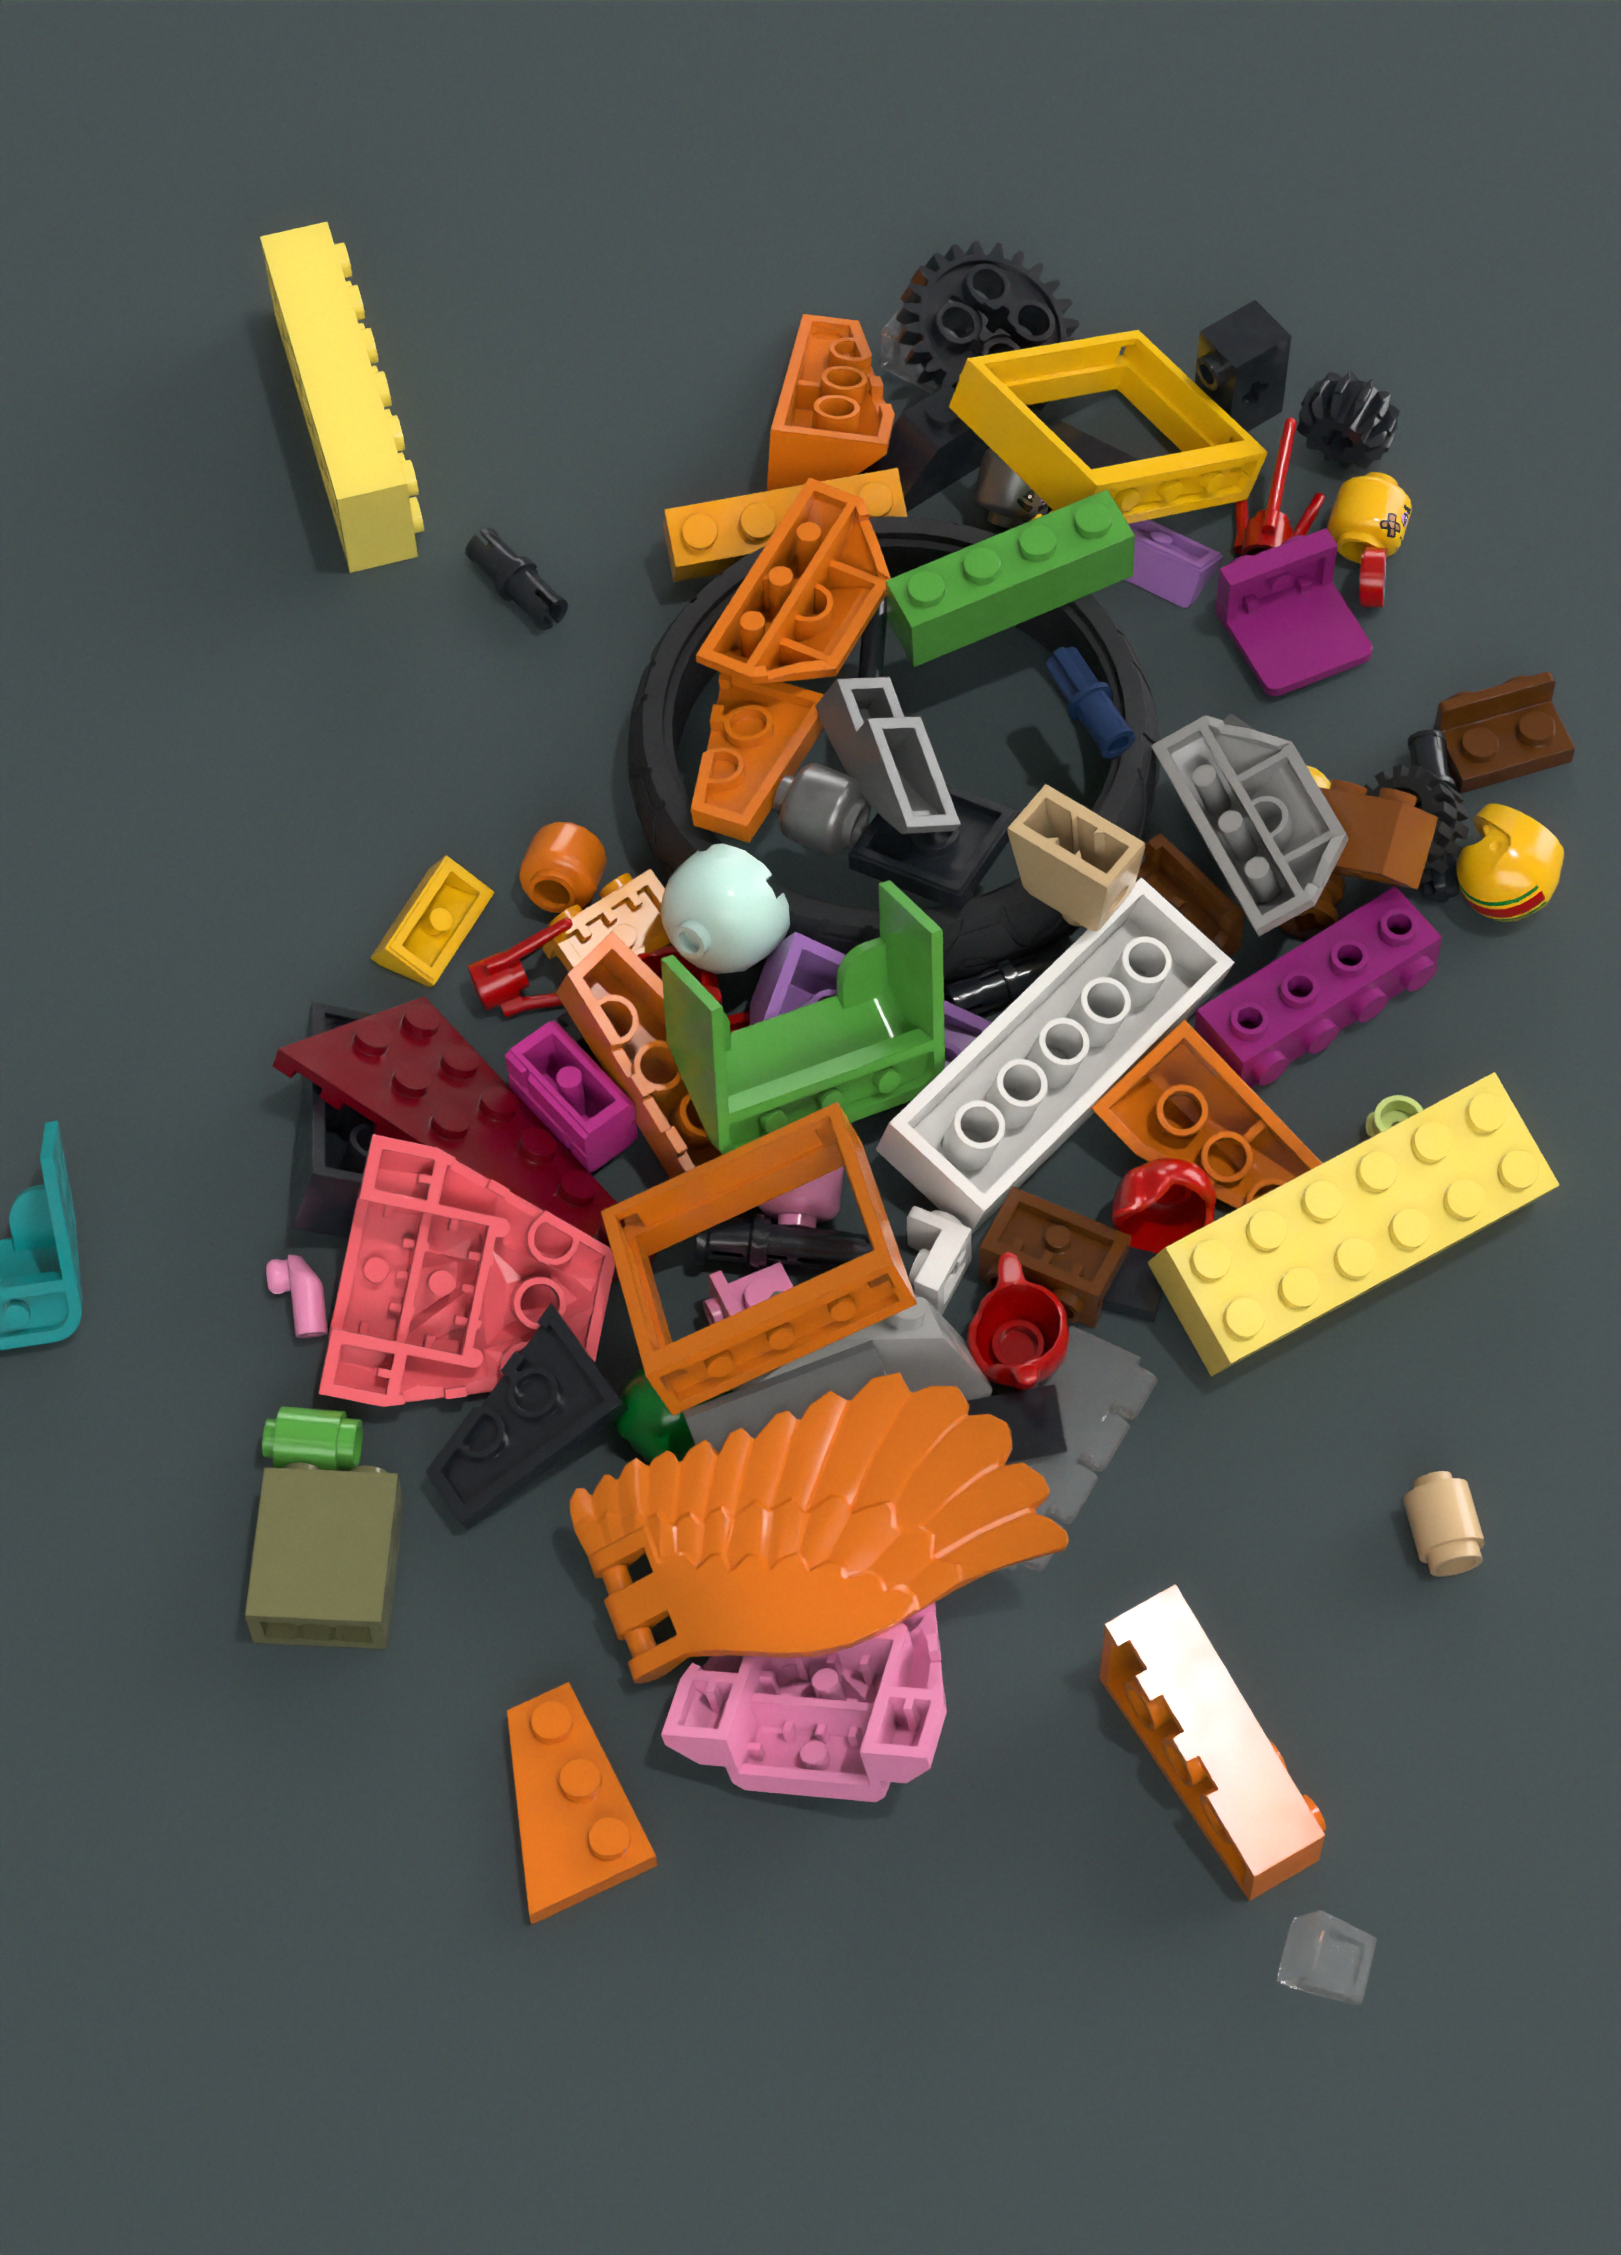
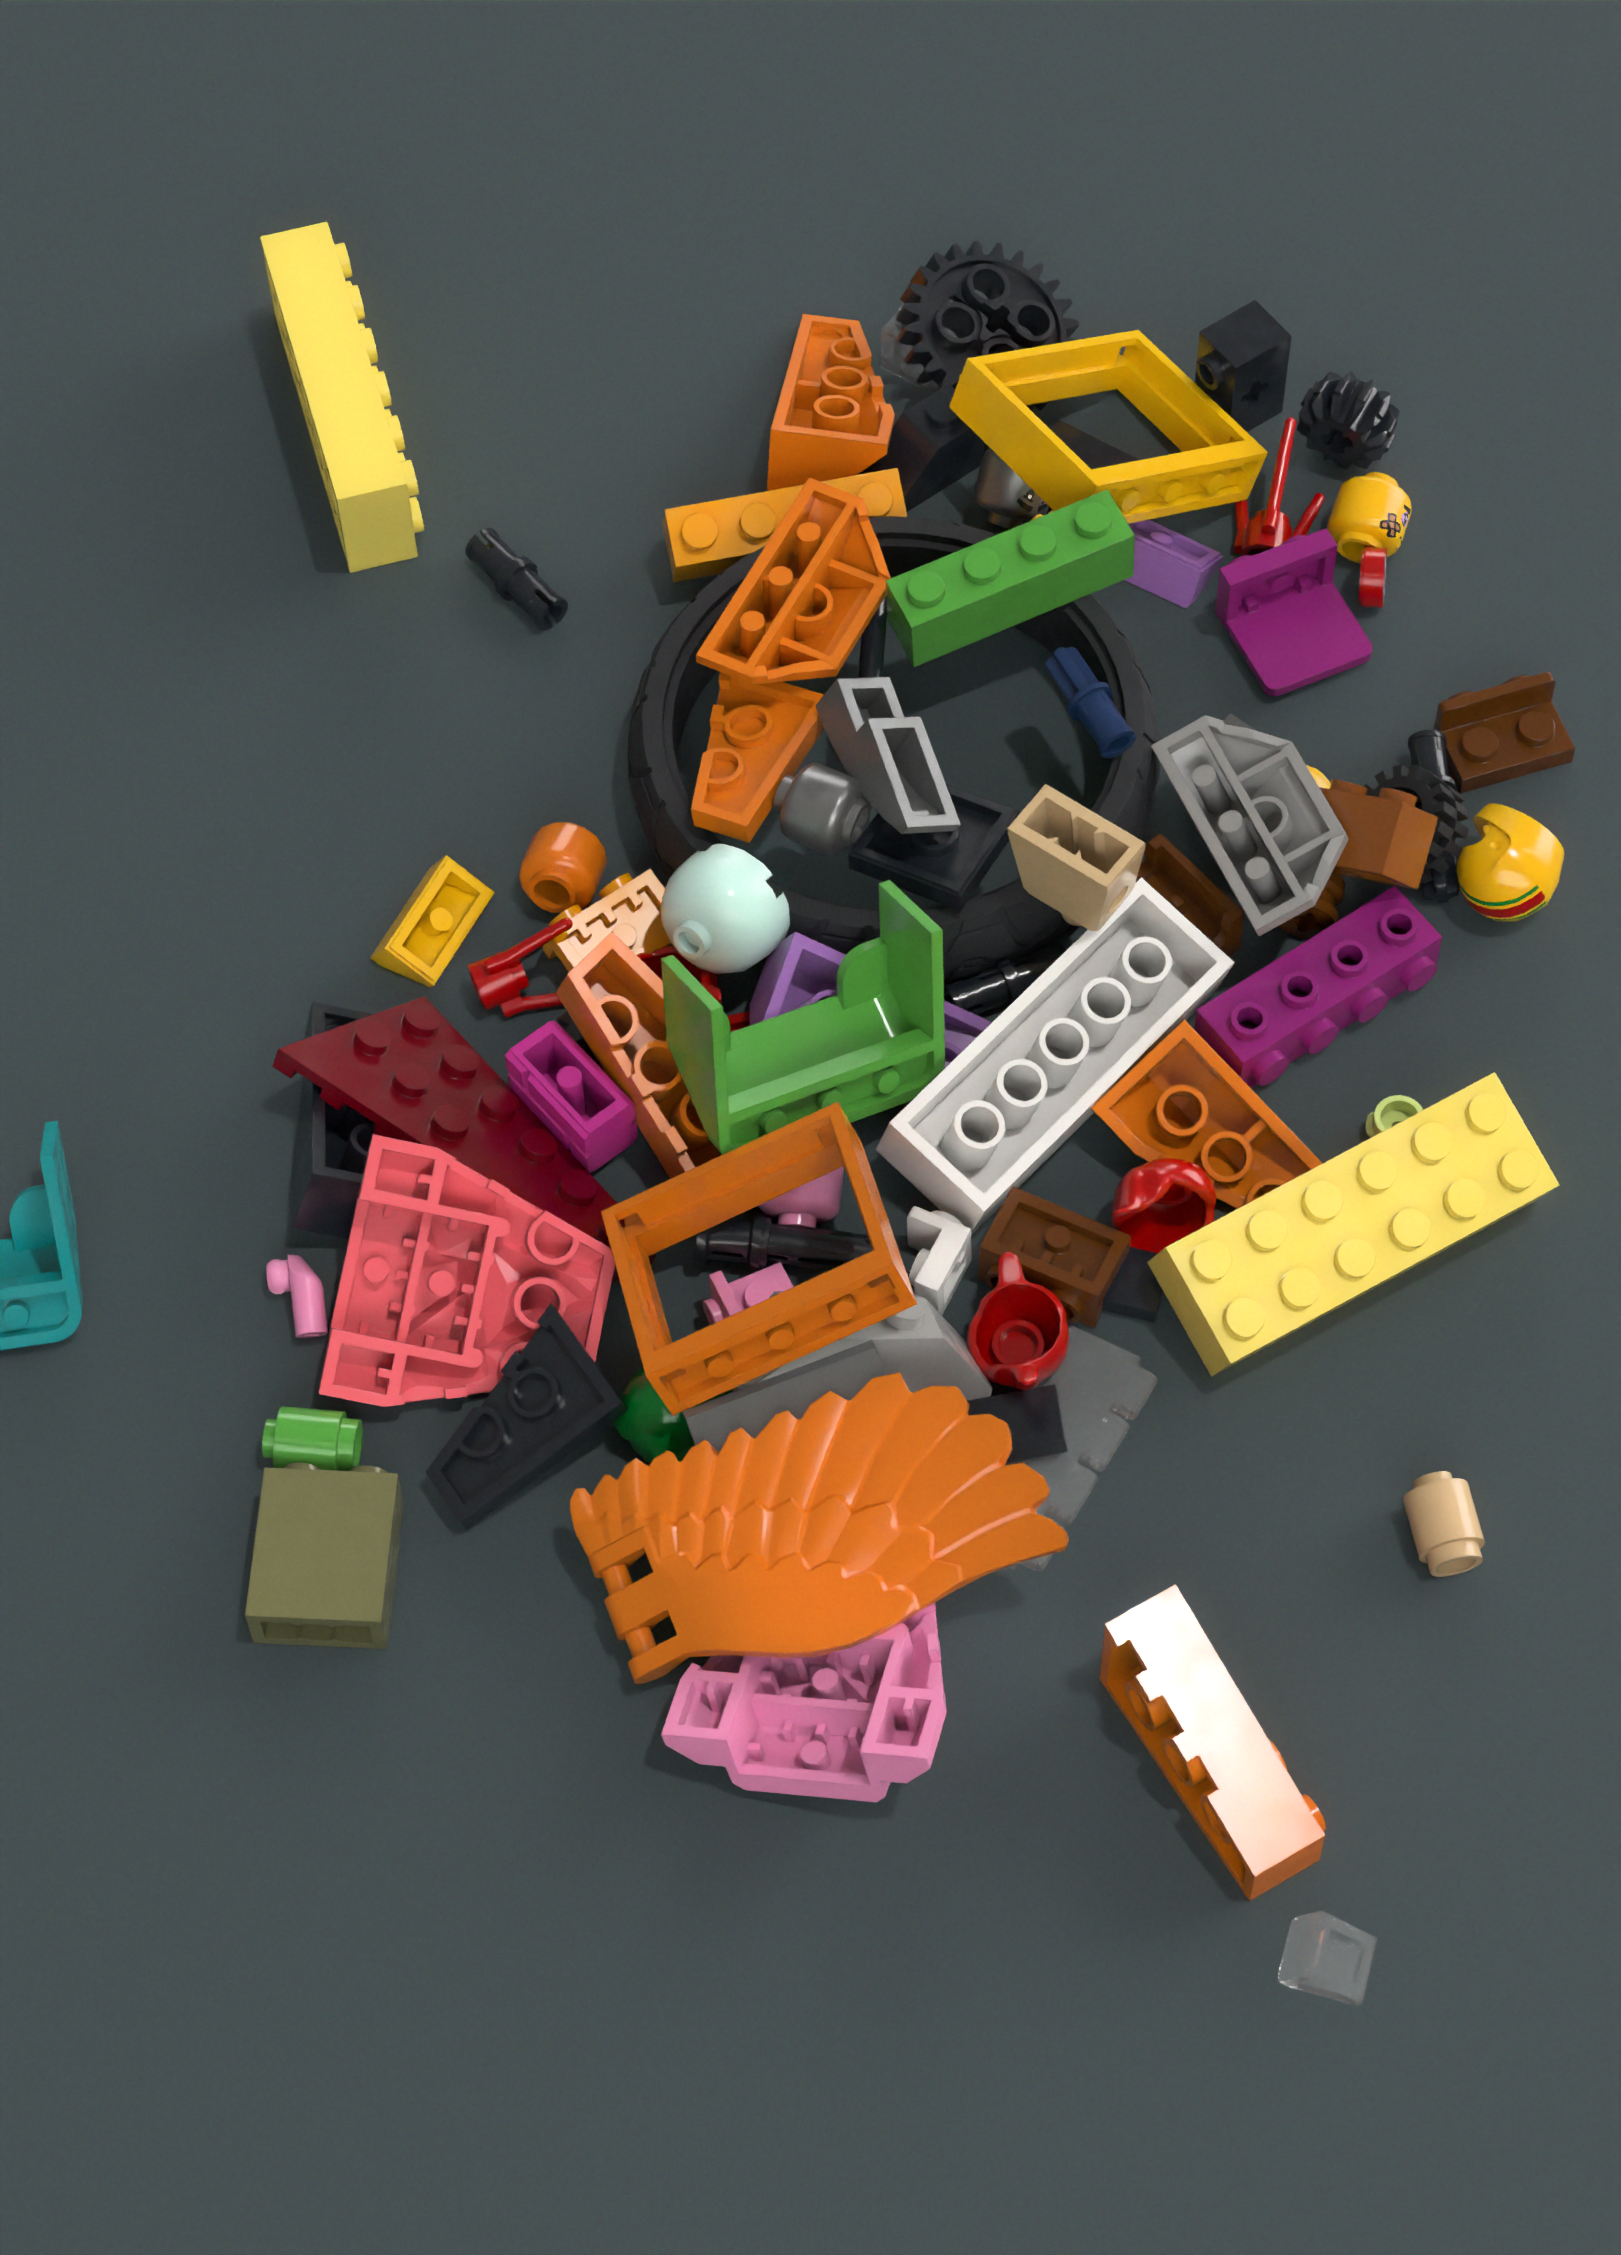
(570, 1807): orange wing -> none

